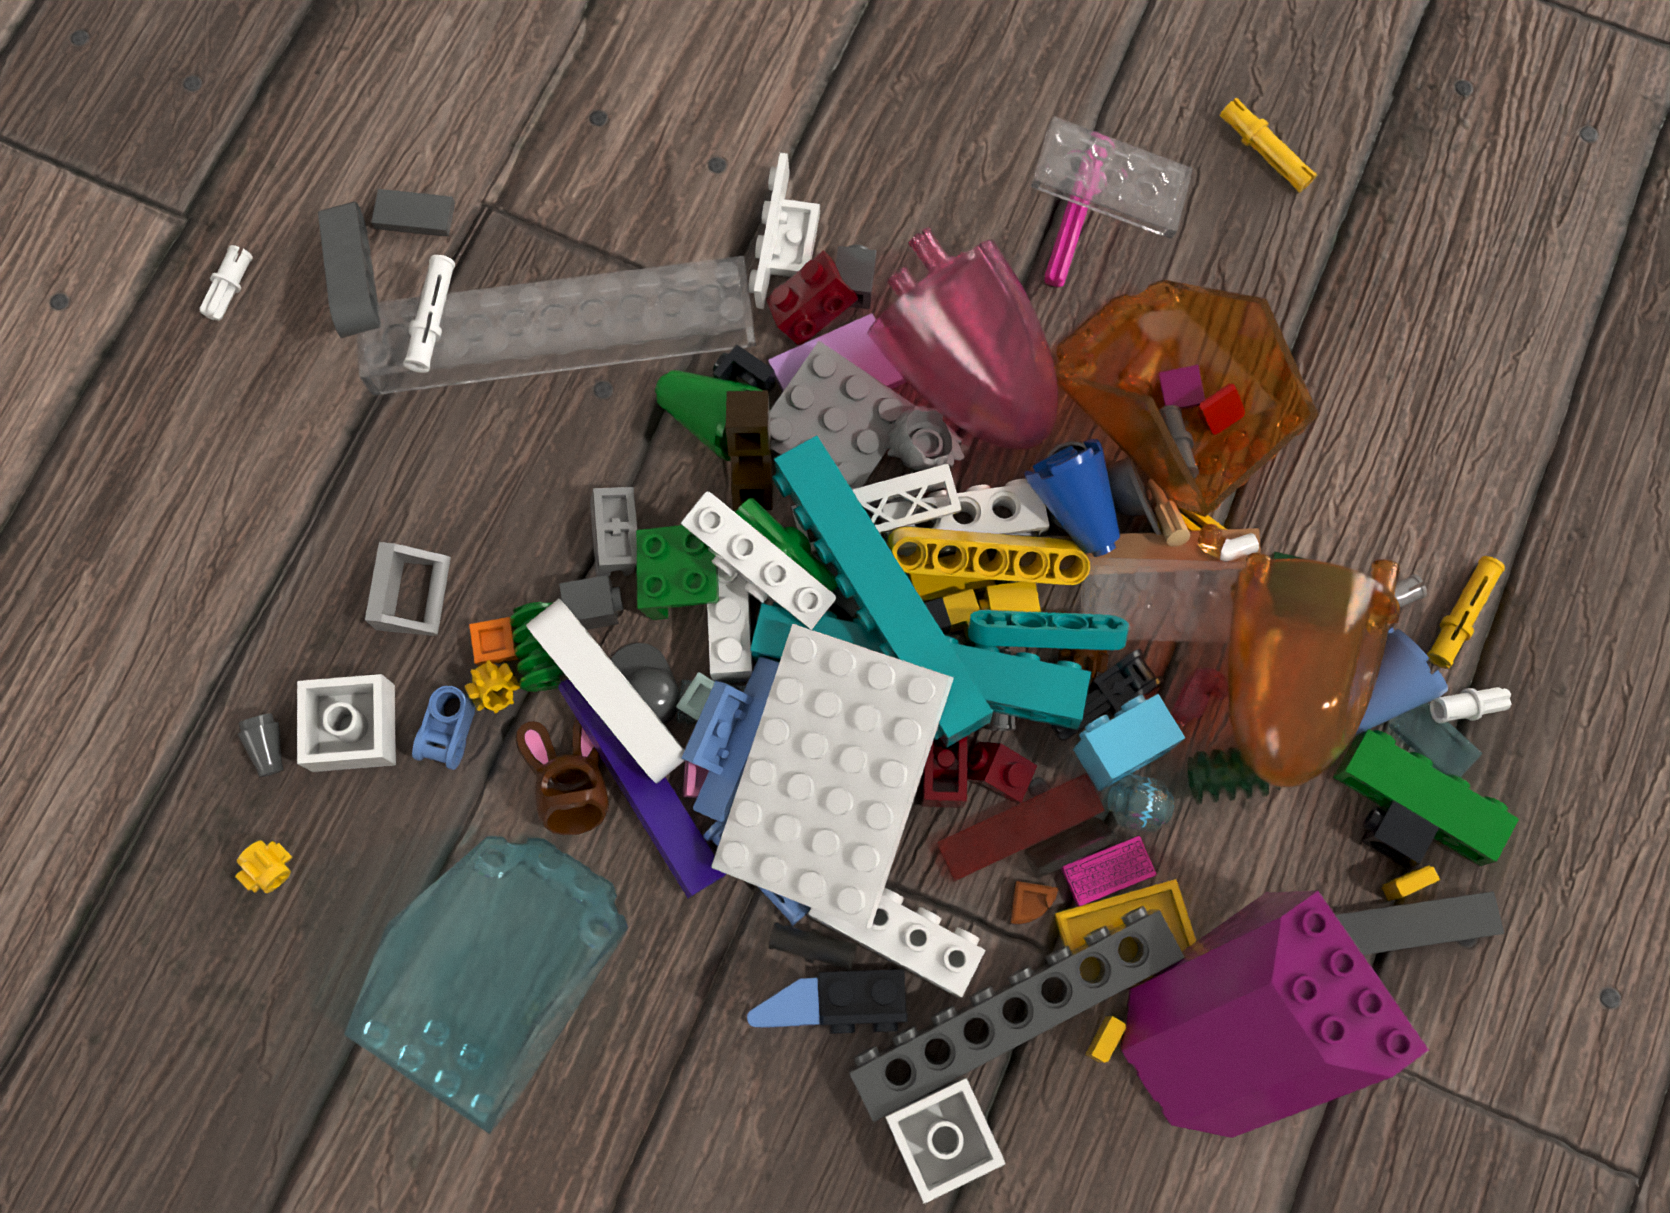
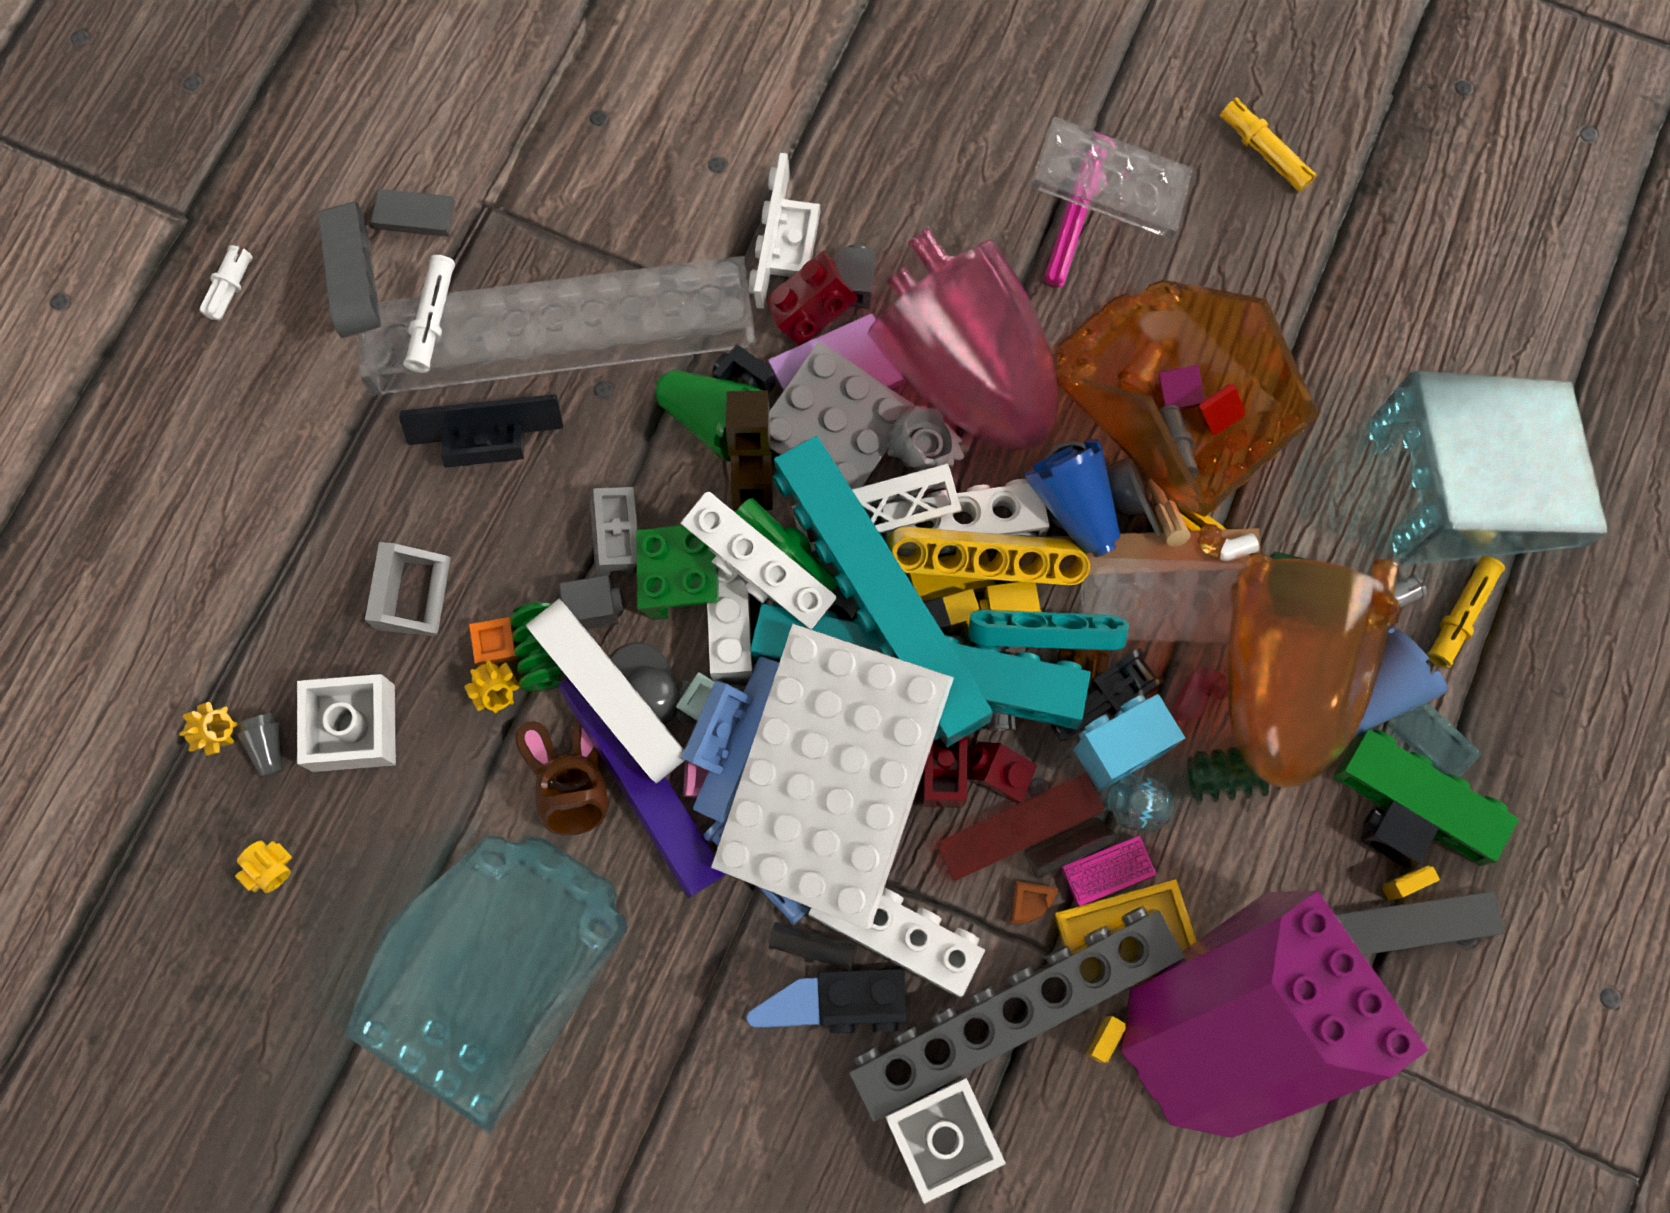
(196, 730): none -> yellow gear
(444, 730): medium blue piece -> none
(482, 429): none -> black bracket
(1470, 704): white axle -> none
(1493, 466): none -> clear light blue windscreen

